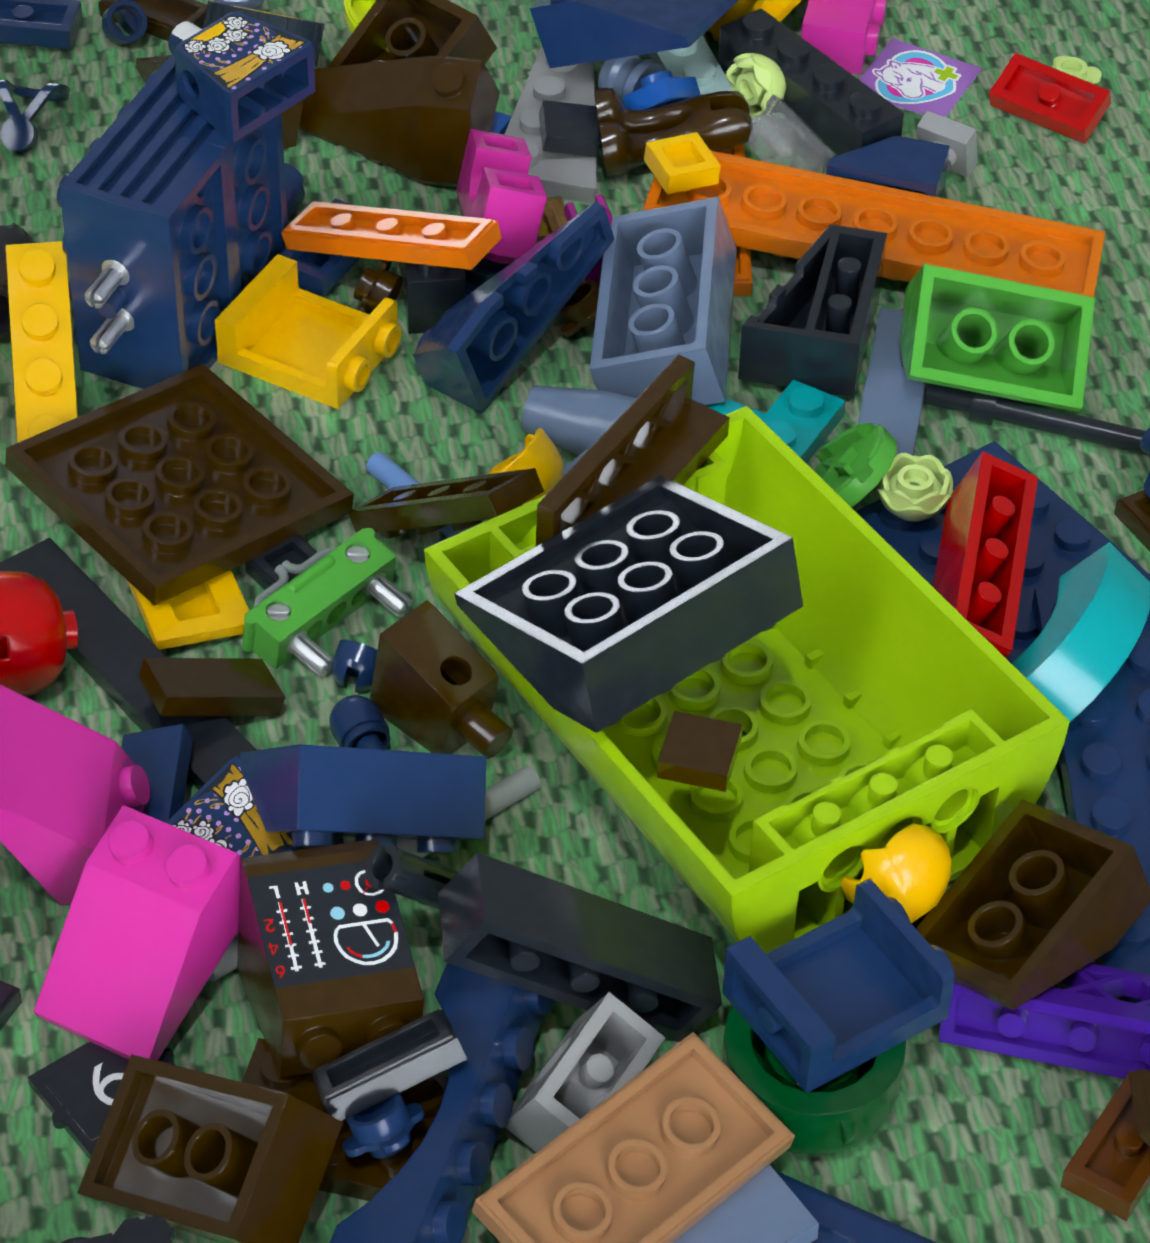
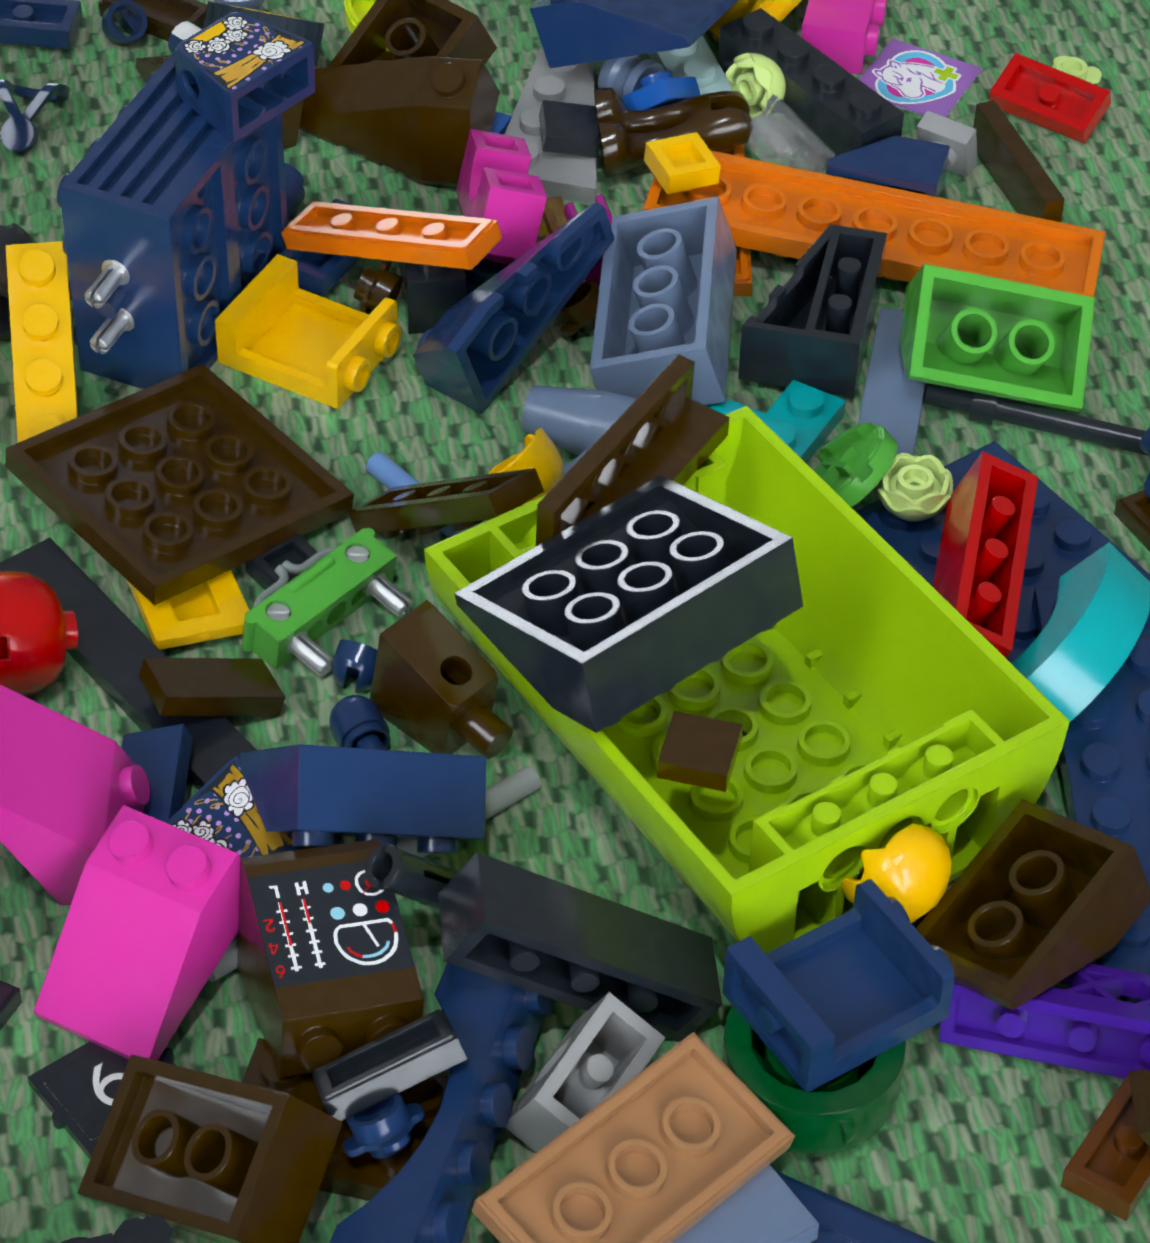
(1014, 165): none -> dark brown tile

